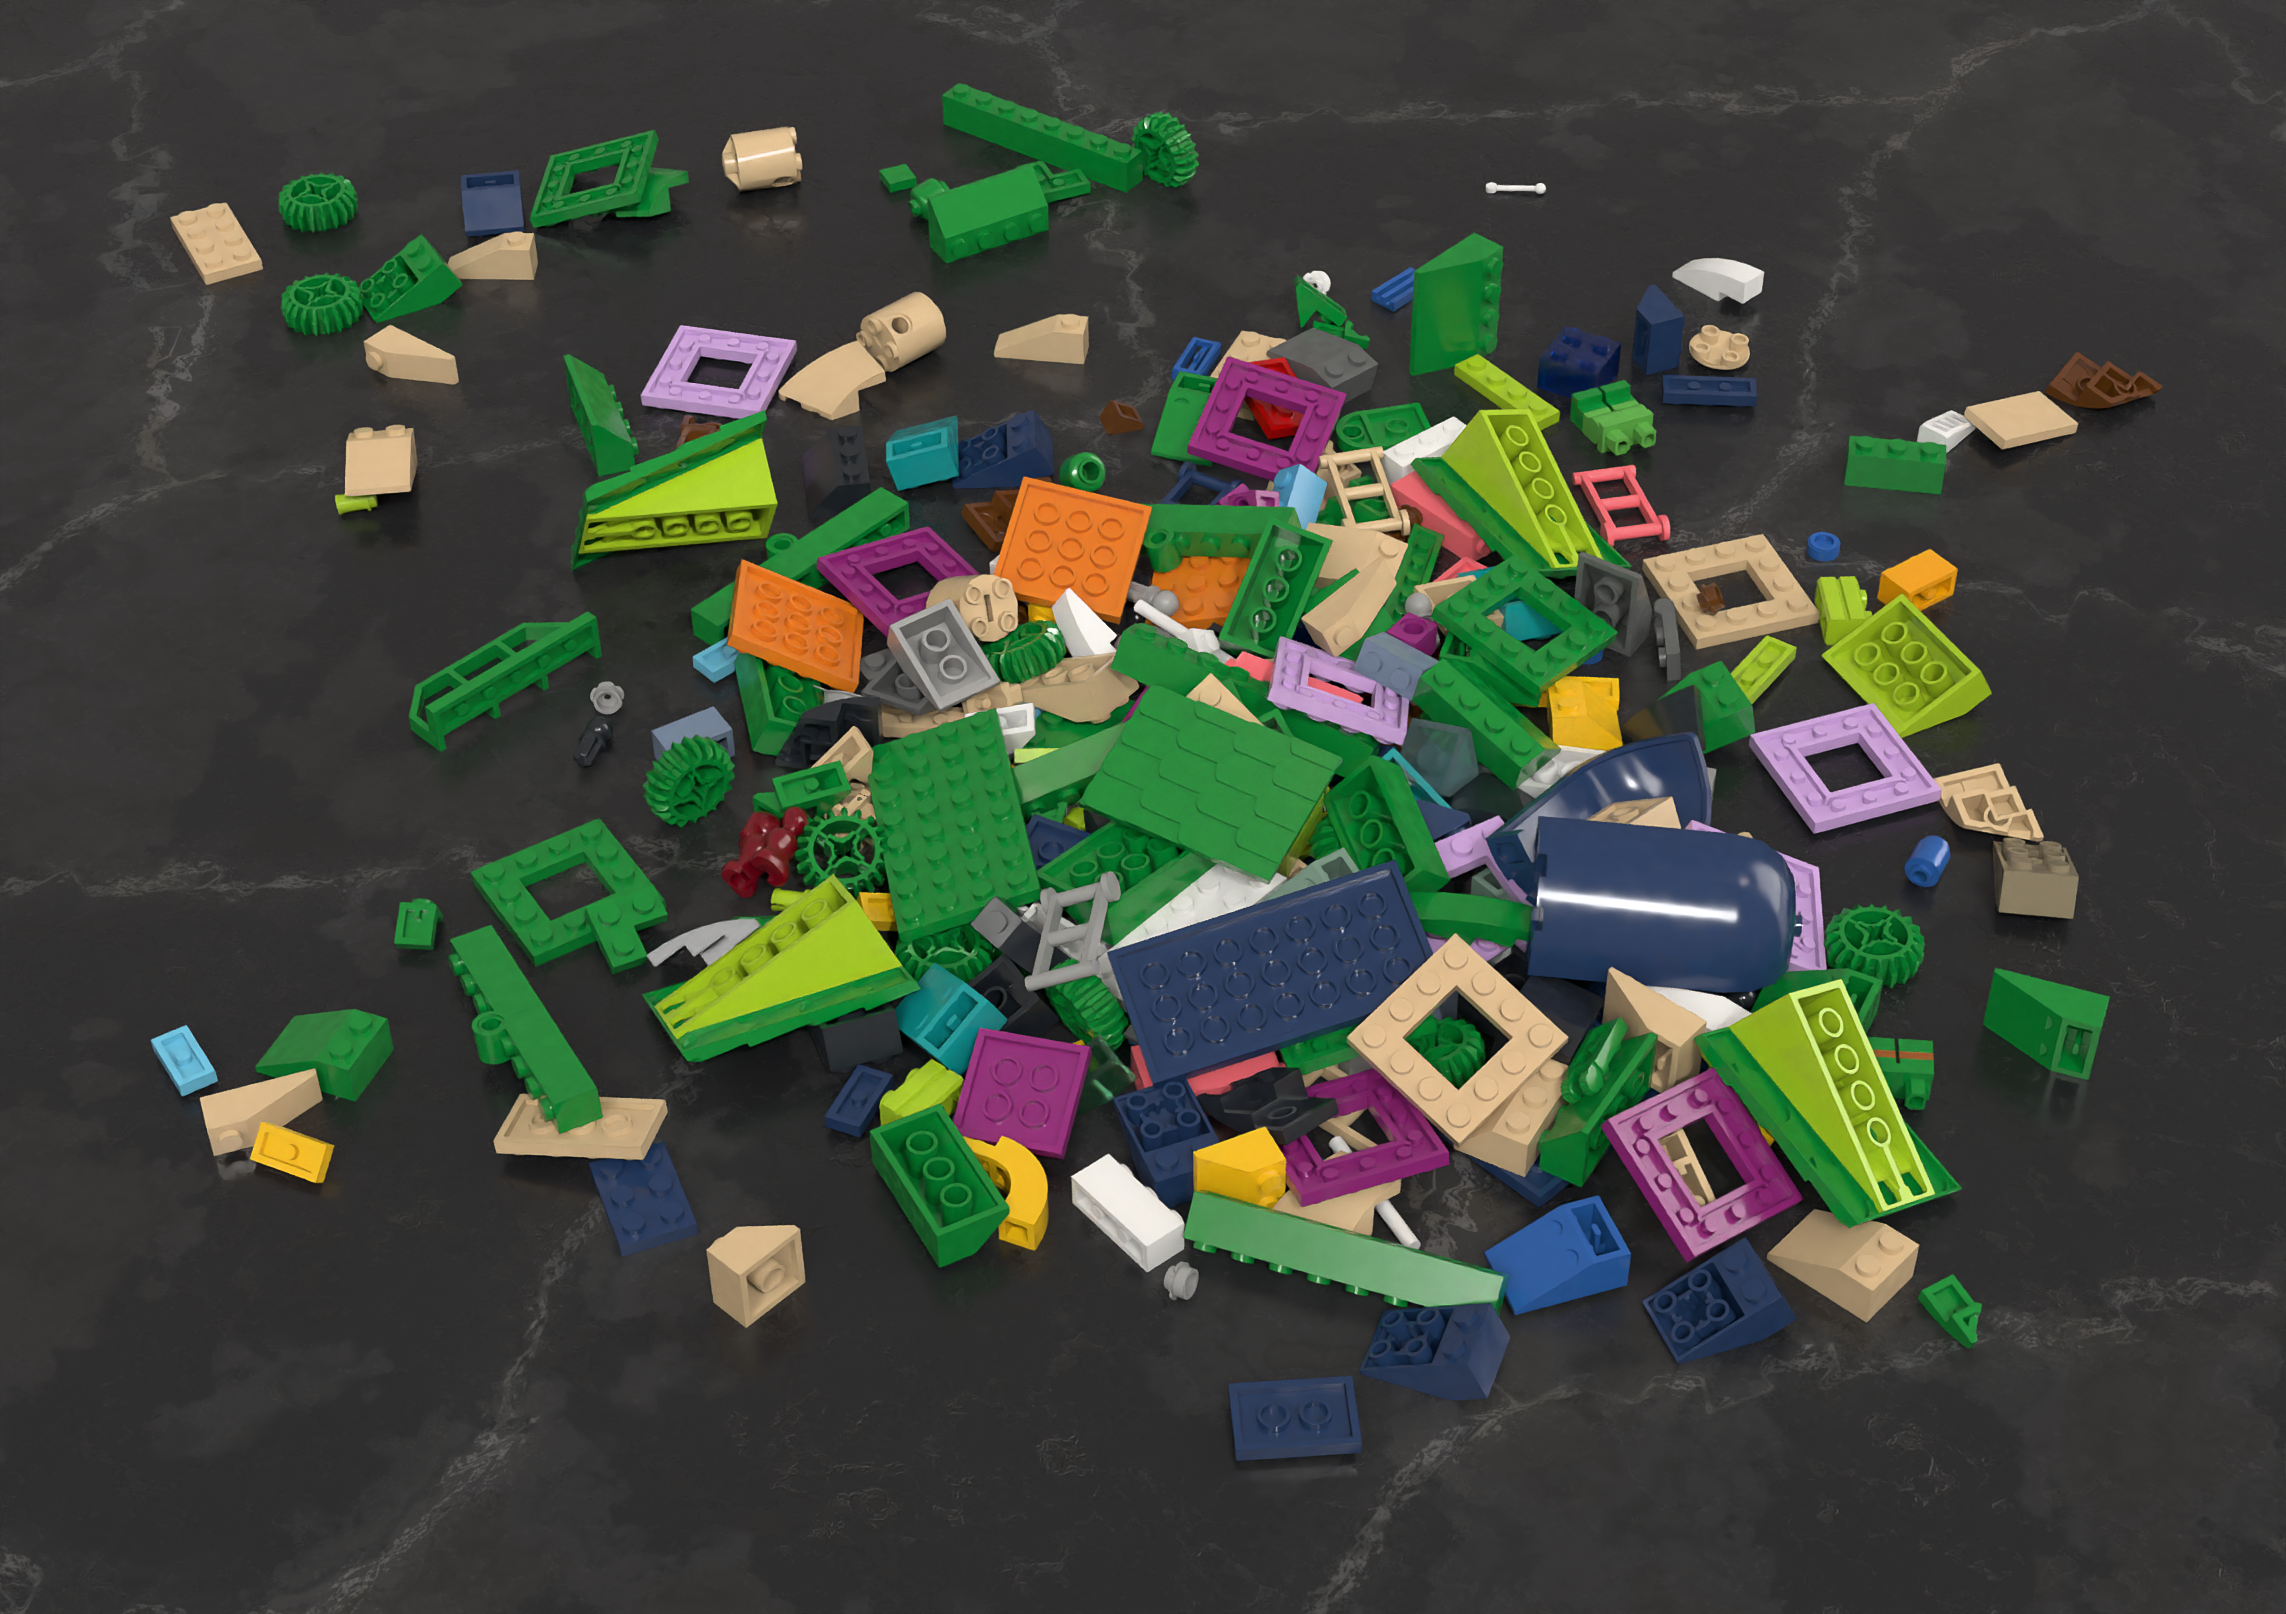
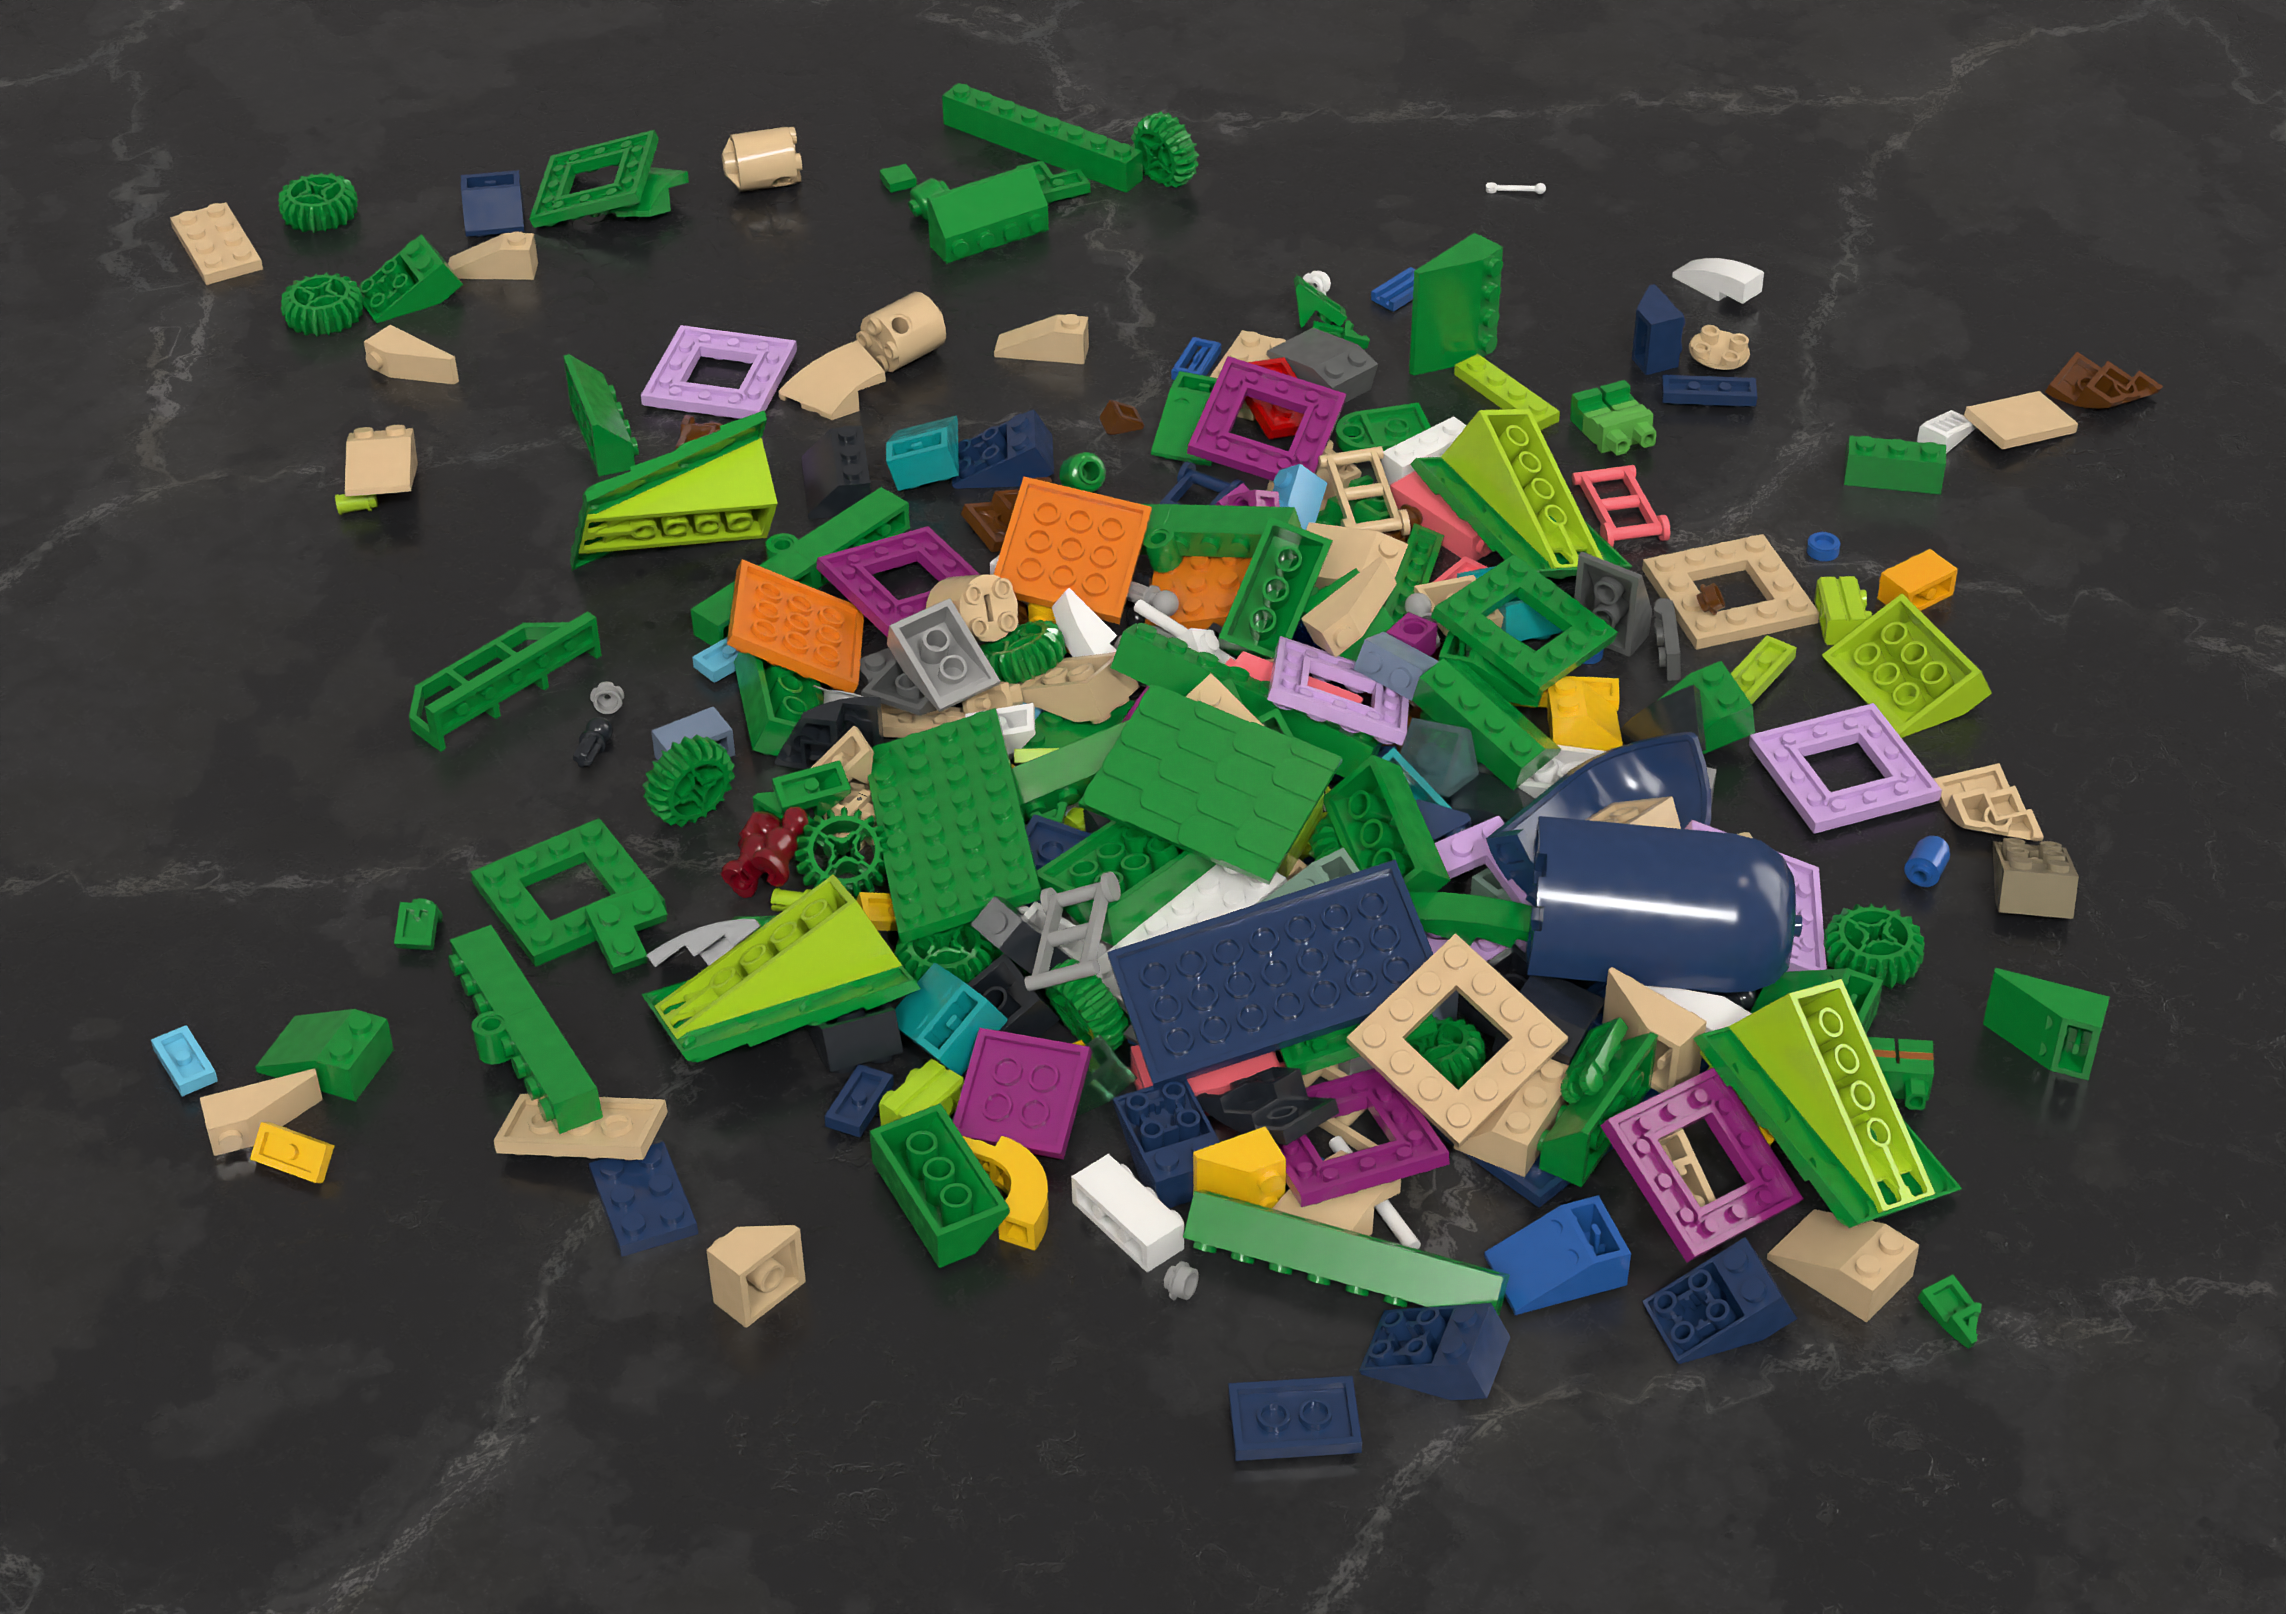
(1578, 362): clear blue brick -> none

